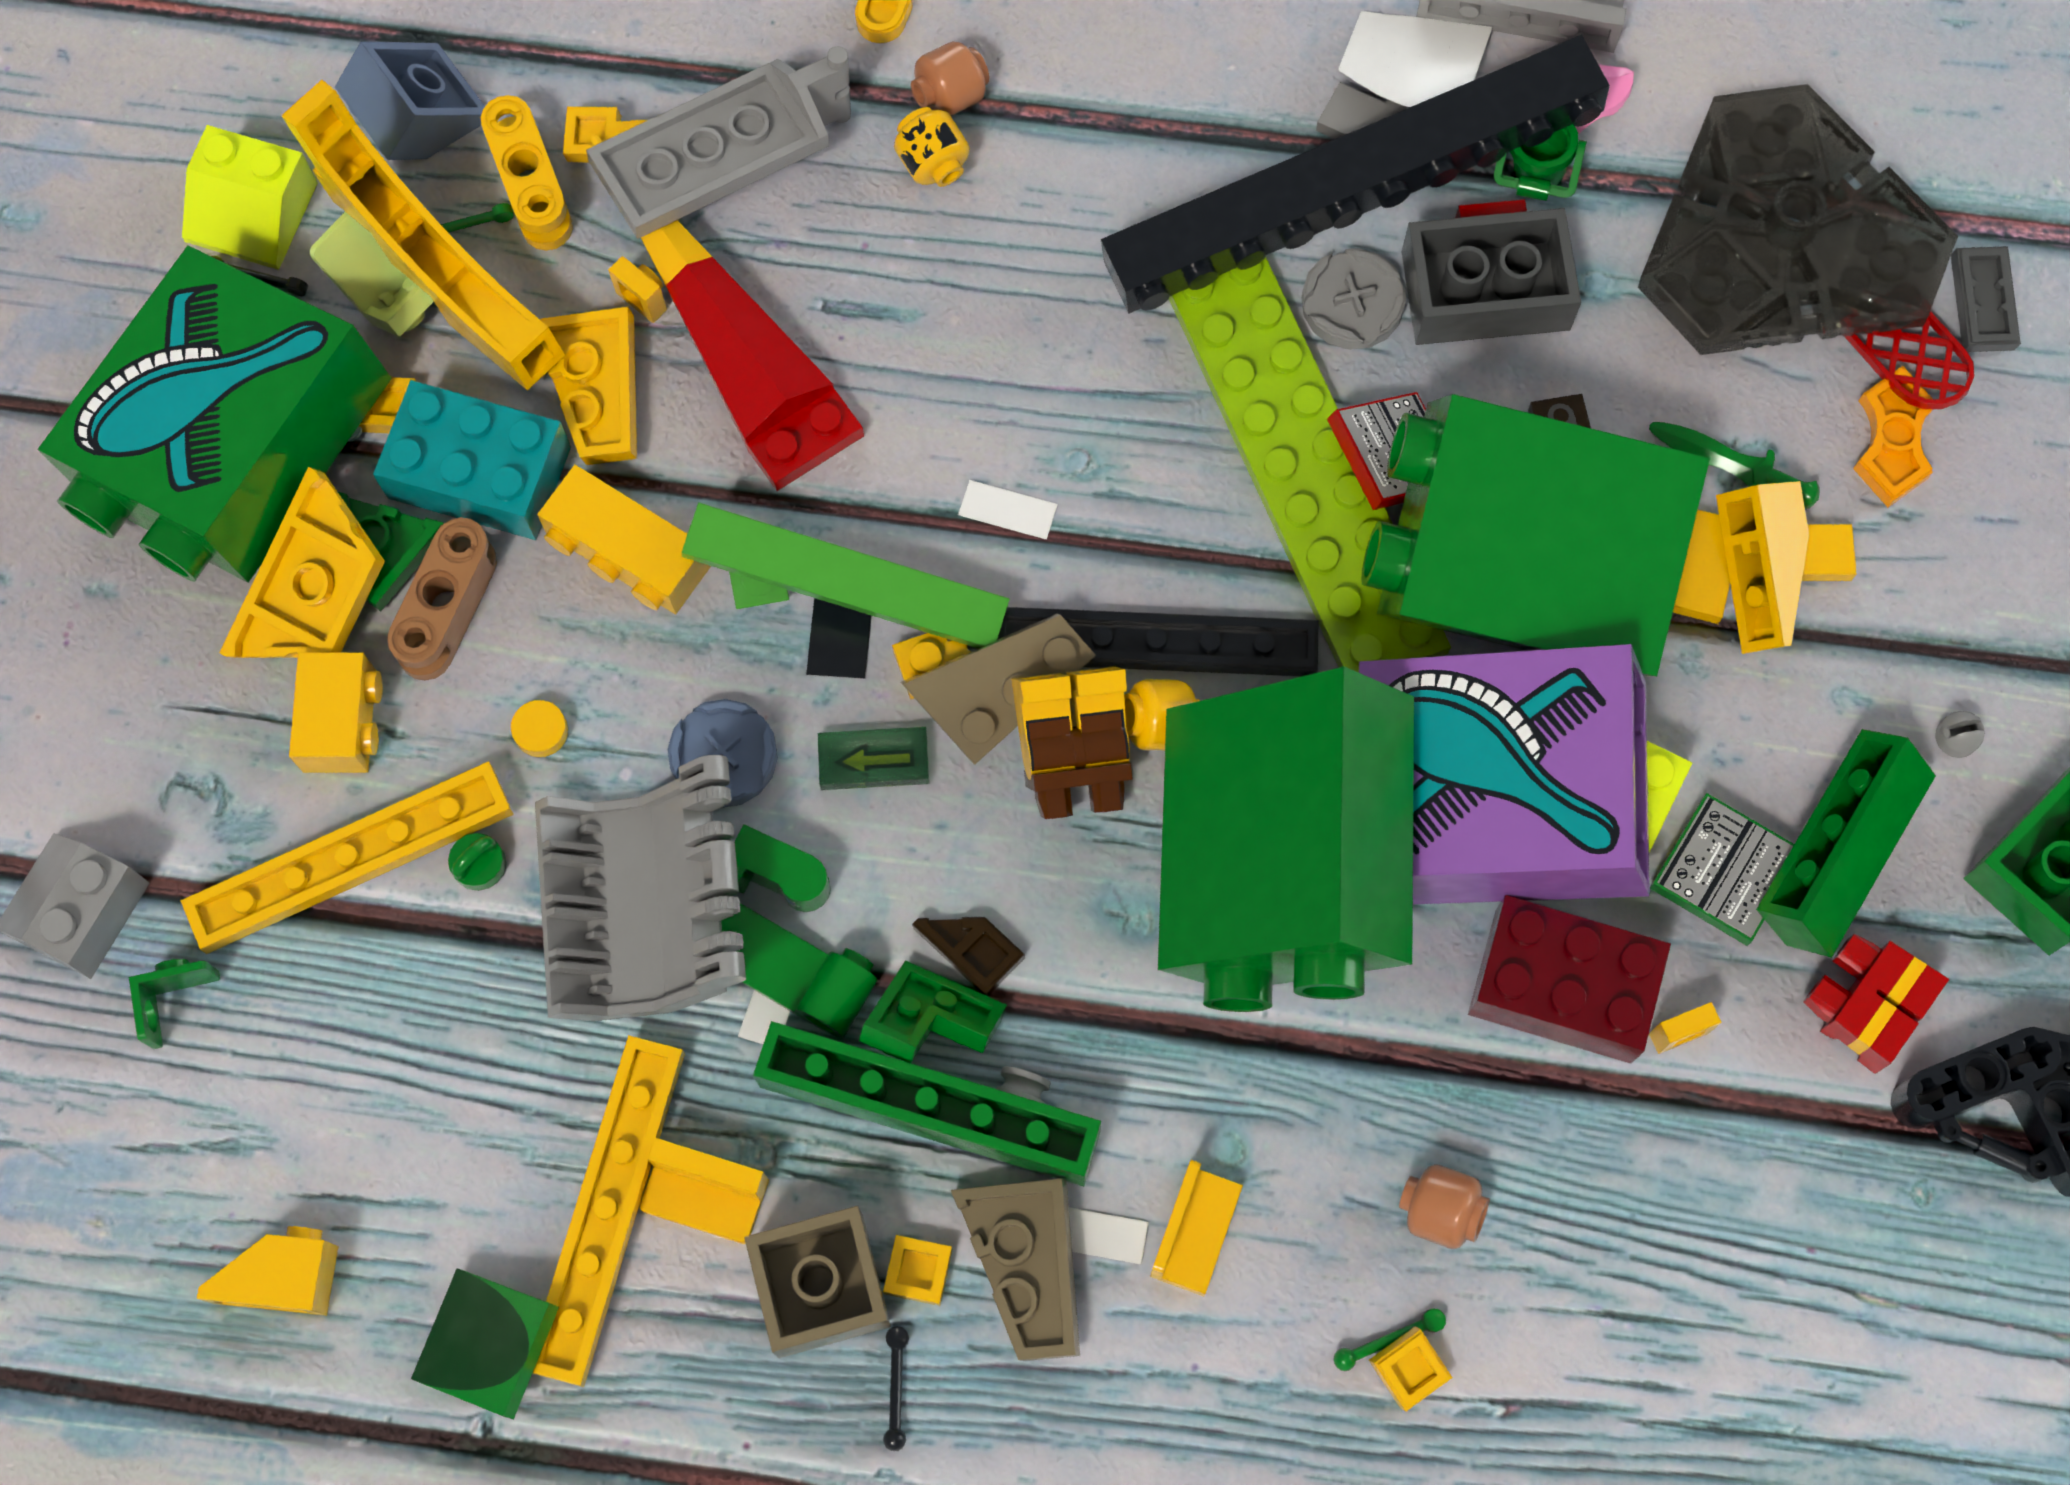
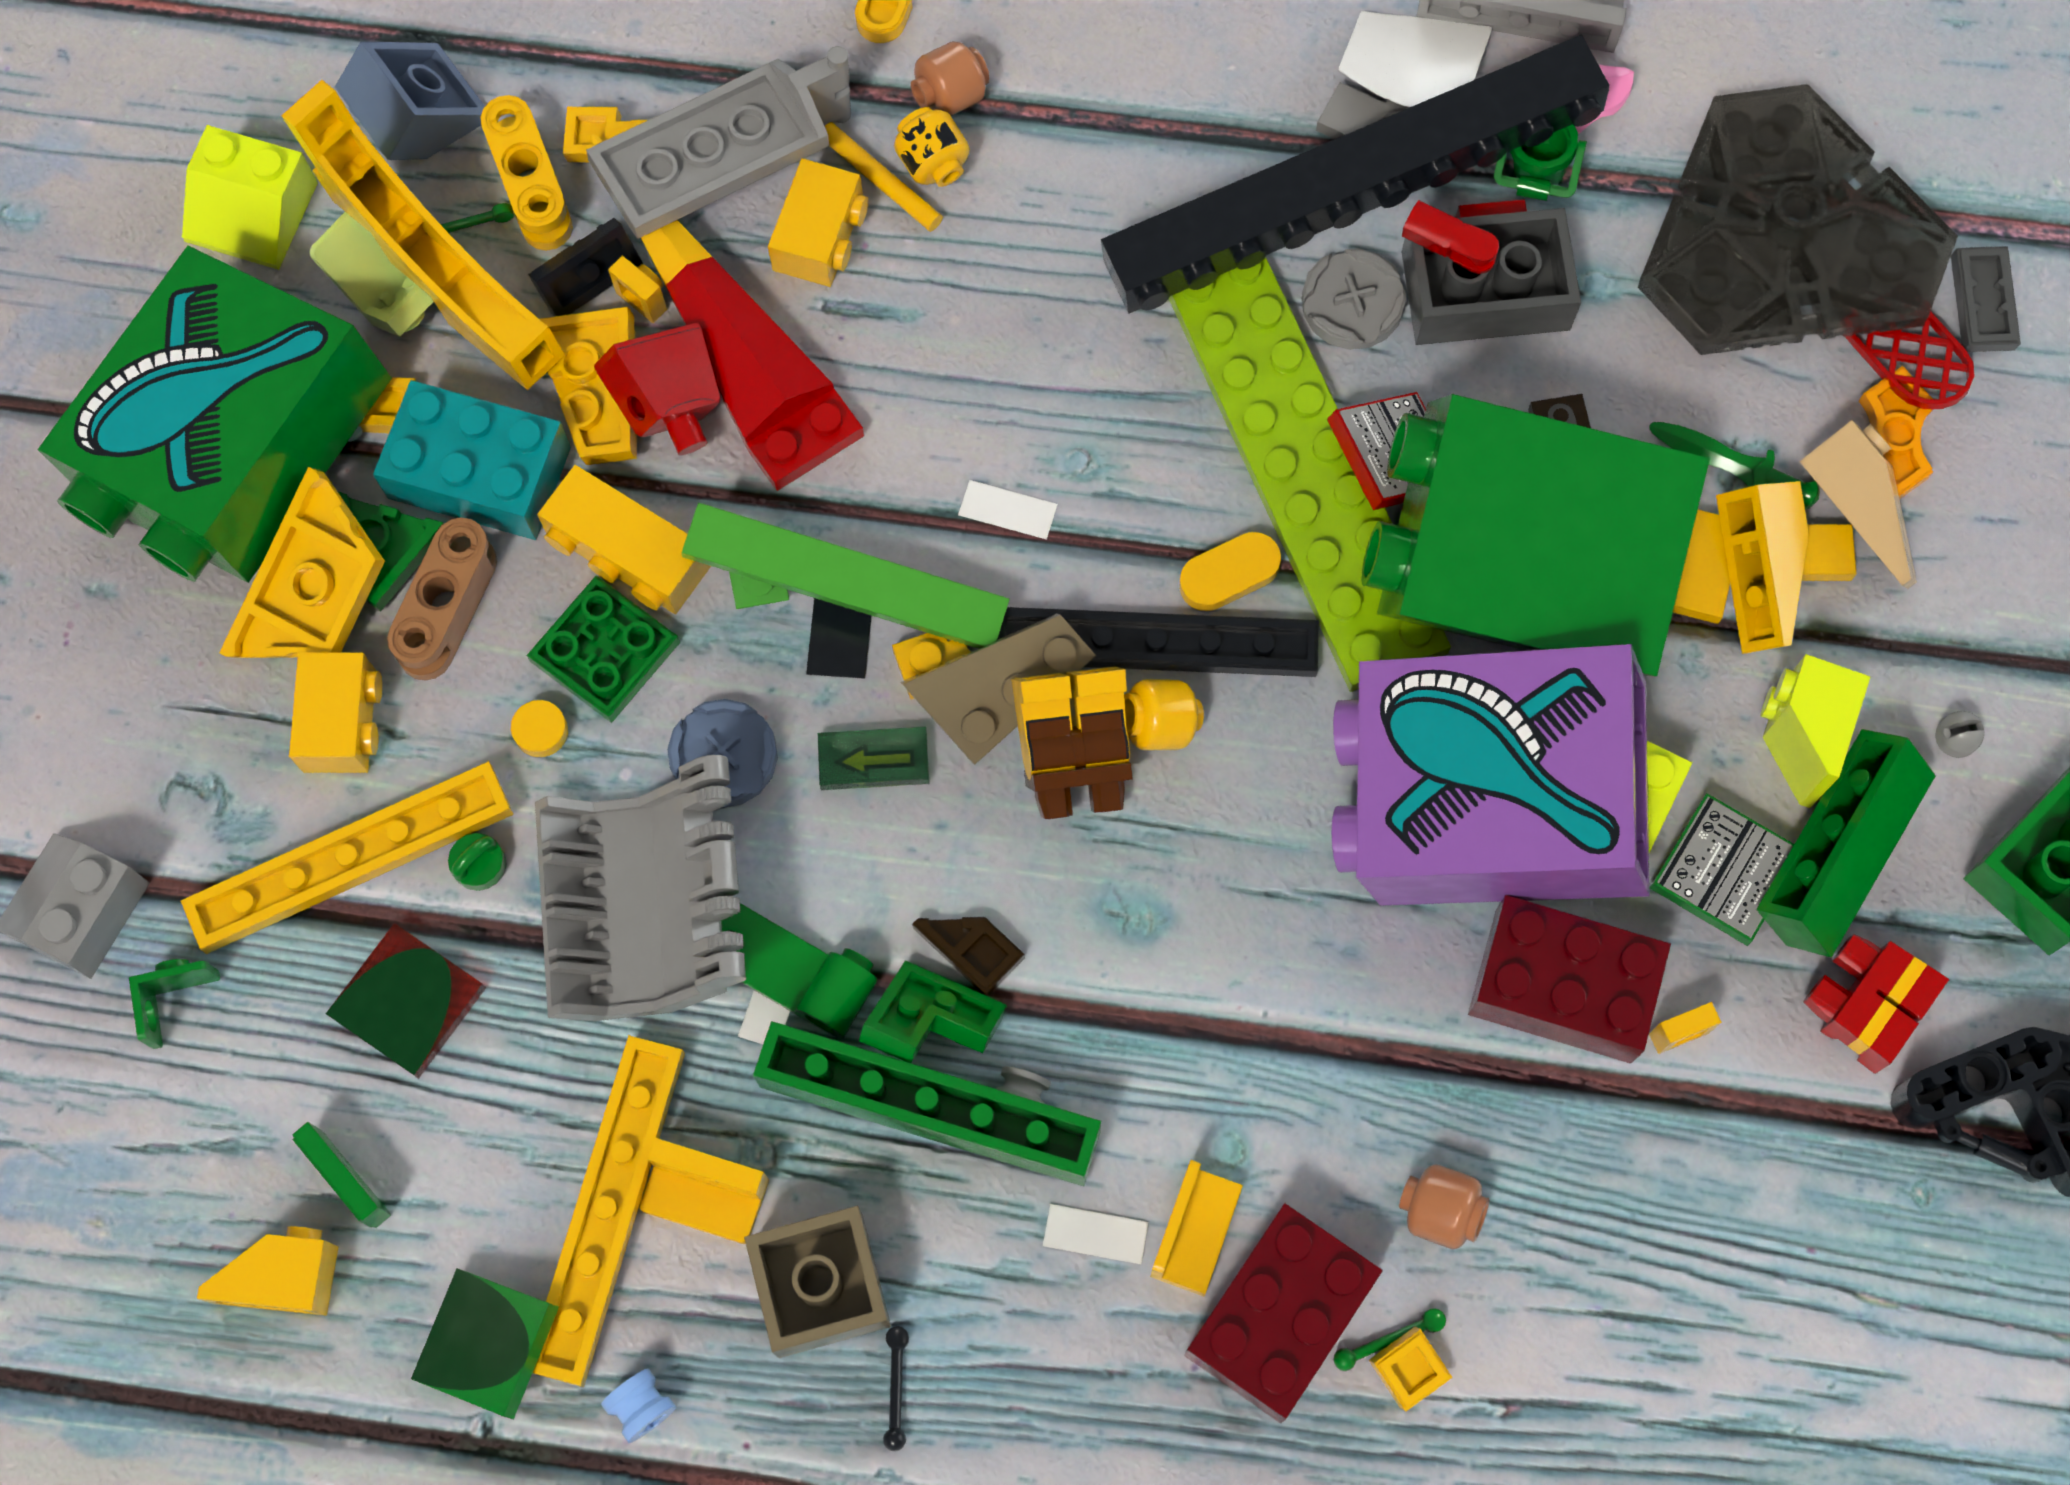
(293, 285): black hinge -> none
(340, 1175): none -> green tile
(406, 1000): none -> dark green tile
(582, 269): none -> black plate
(603, 648): none -> green tile
(638, 1405): none -> light blue wheel
(663, 384): none -> red torso
(781, 869): green leg -> none
(817, 223): none -> yellow brick
(883, 178): none -> yellow bar
(917, 1270): yellow tile -> none
(1028, 1258): dark tan wing -> none
(1229, 571): none -> yellow tile
(1283, 1313): none -> dark red brick
(1288, 839): green brick -> none
(1451, 238): none -> red bar
(1812, 724): none -> neon yellow slope
(1865, 490): none -> tan slope

